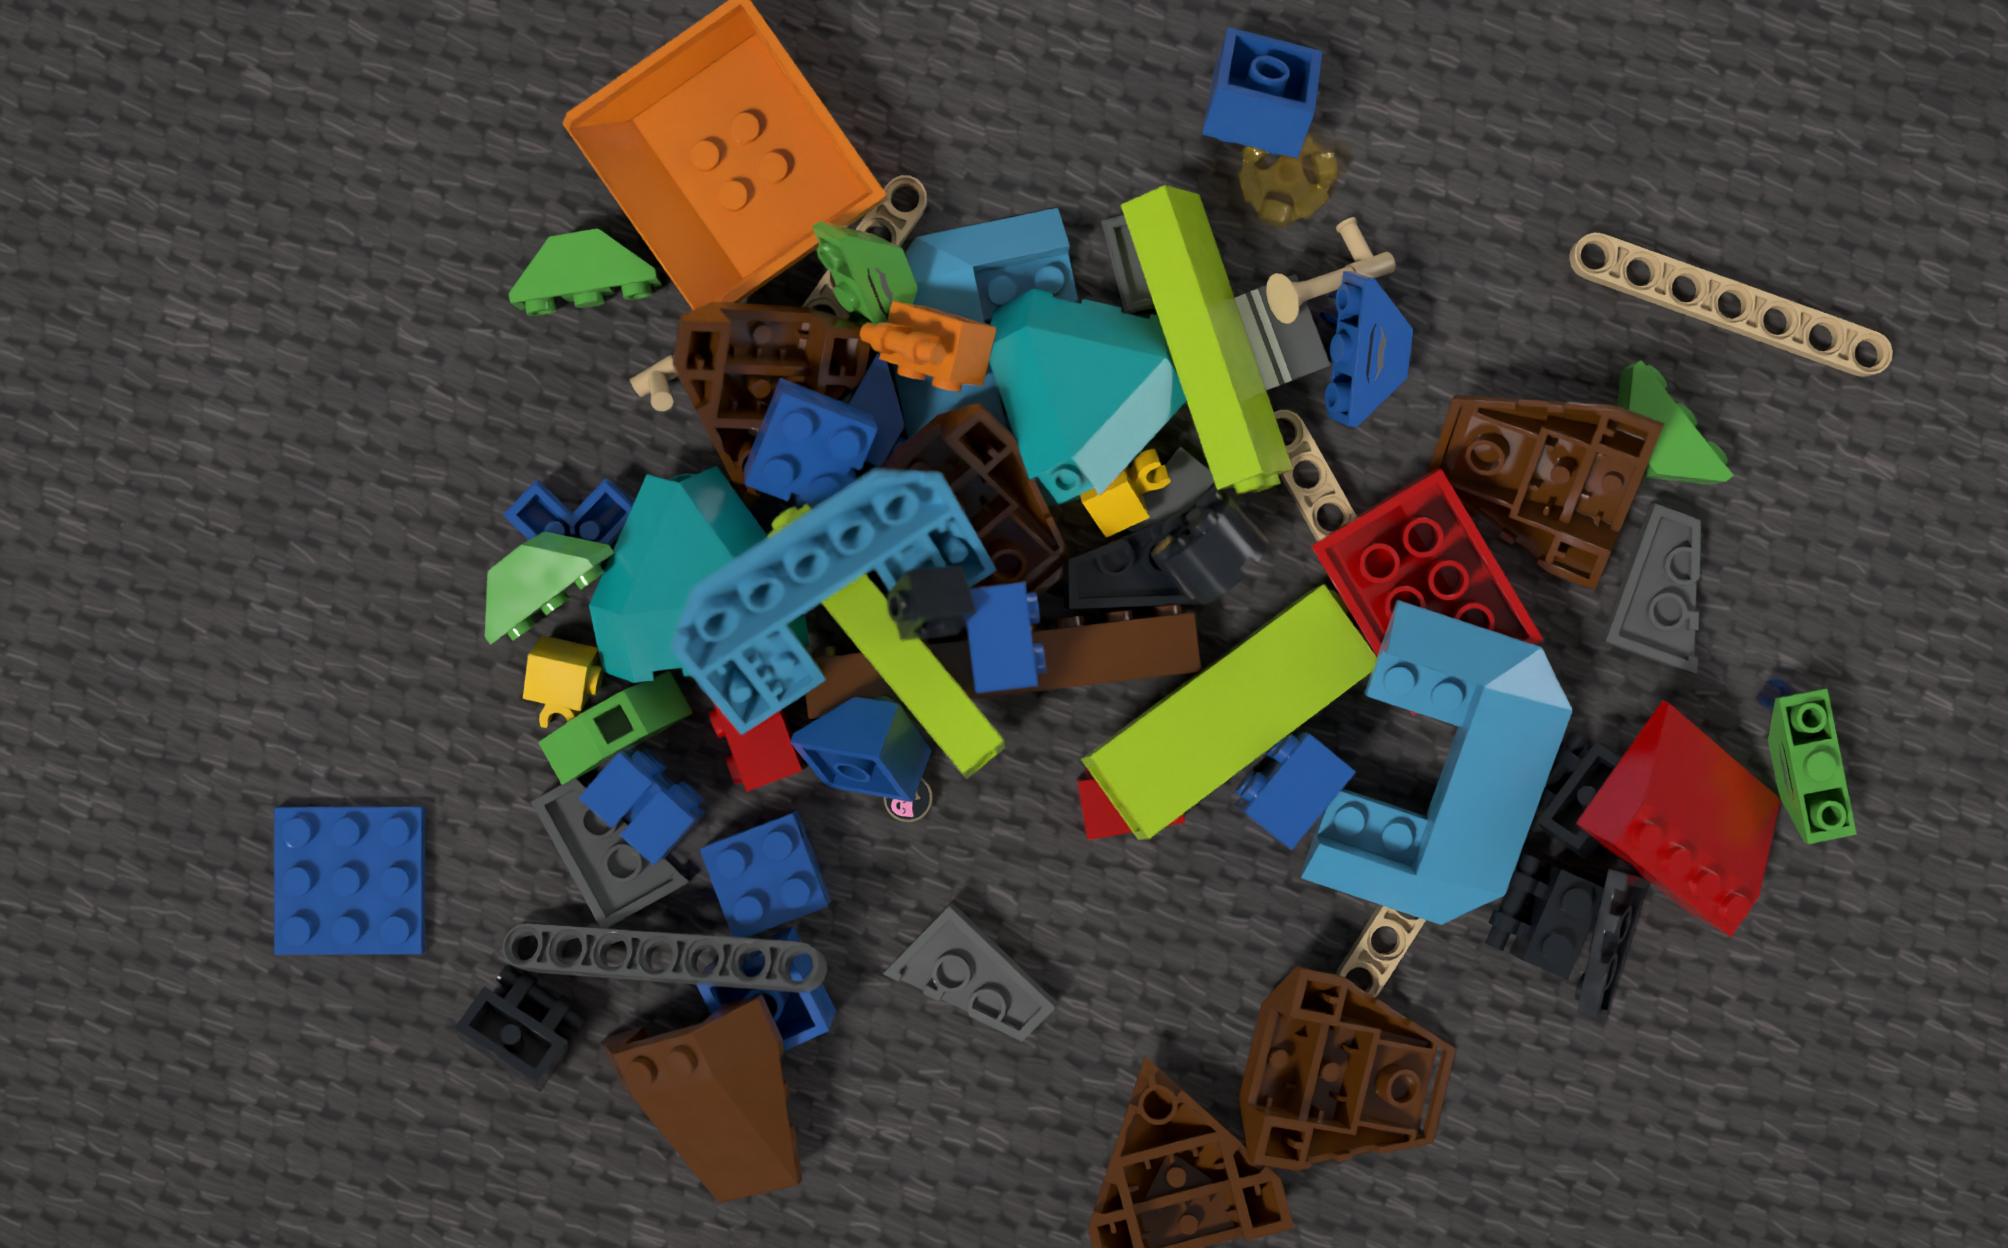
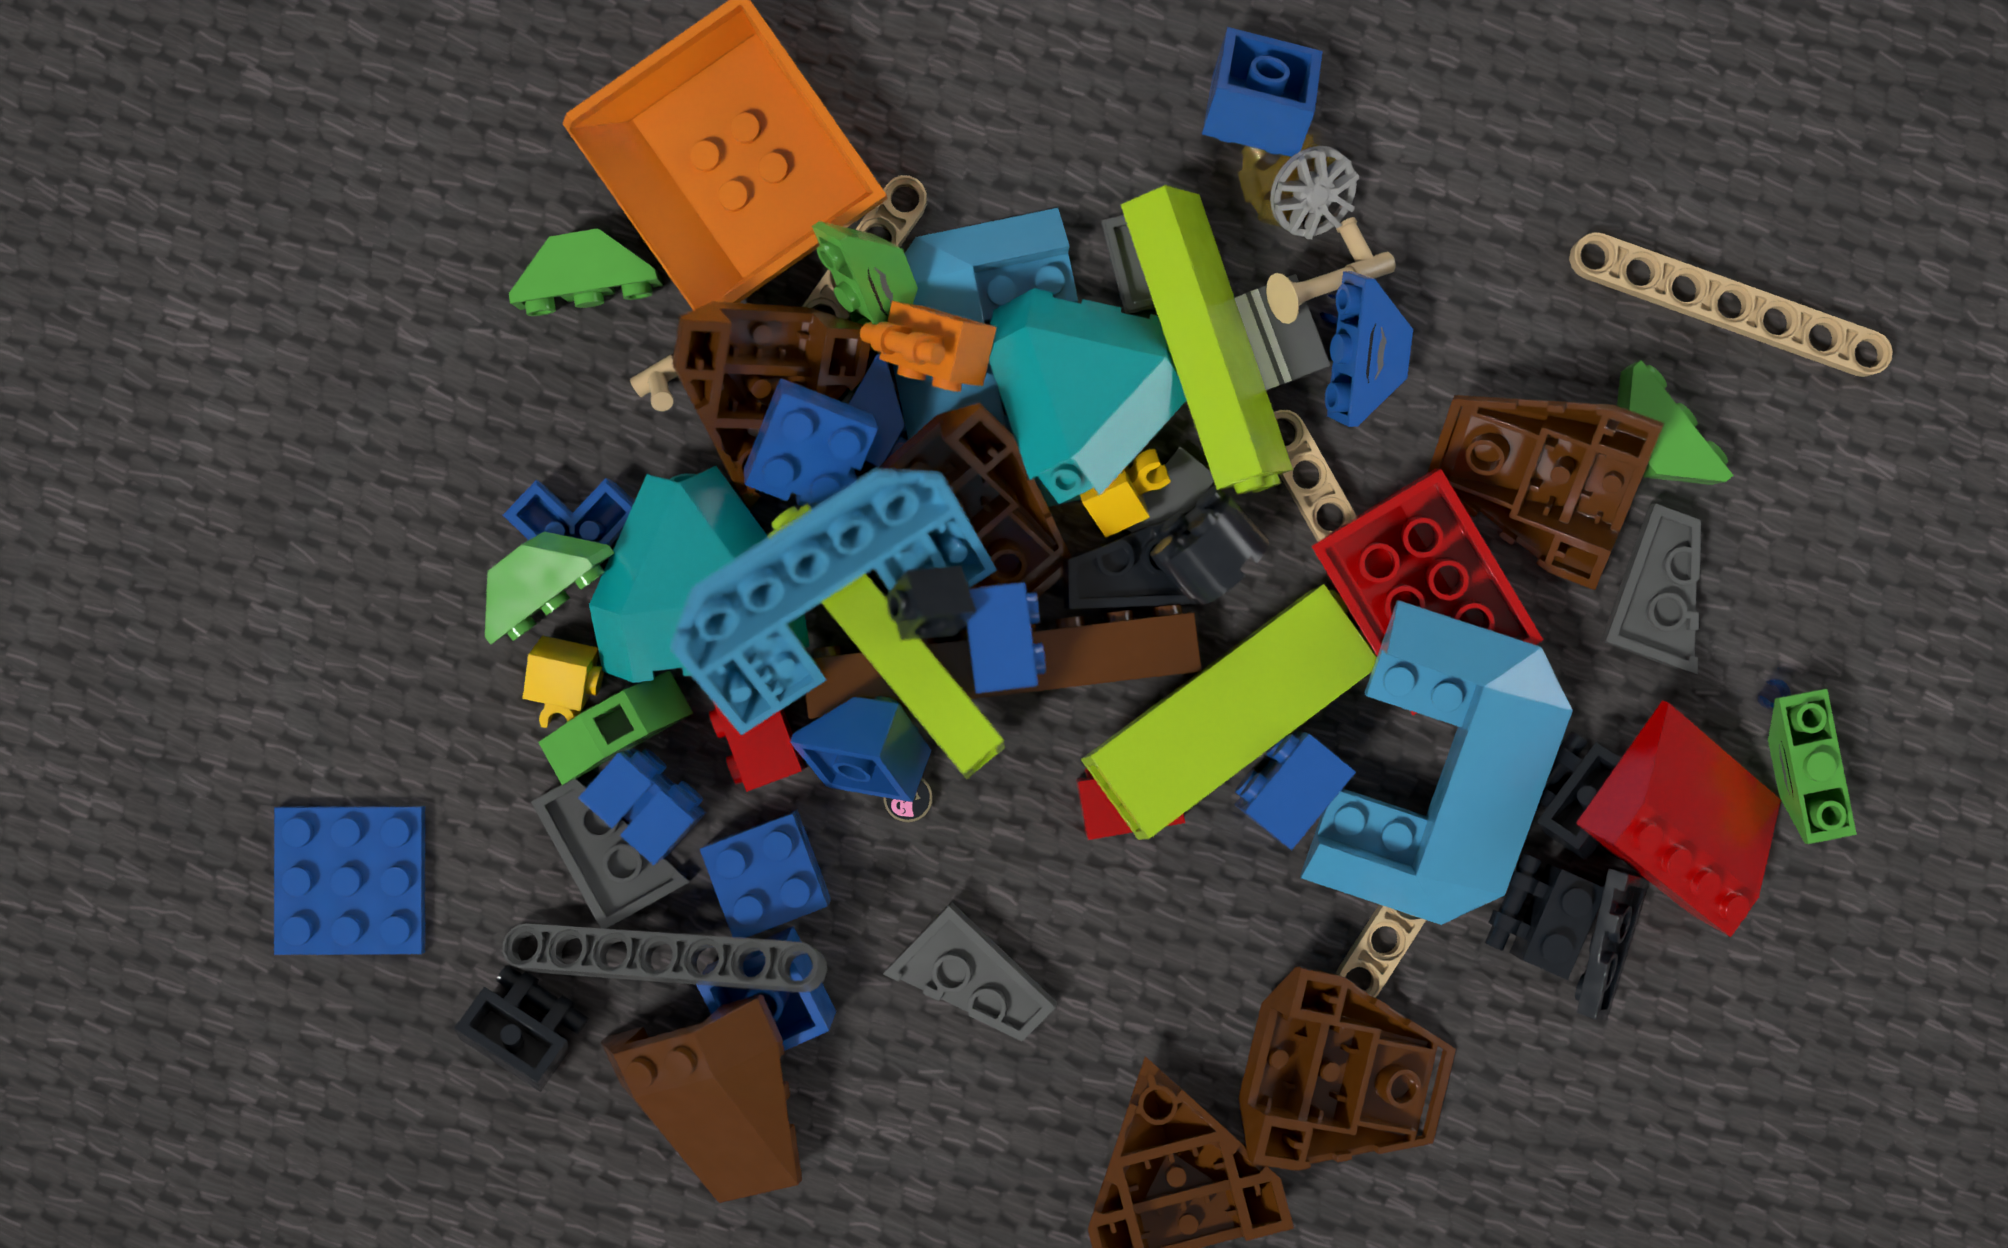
(1314, 191): none -> light grey wheel

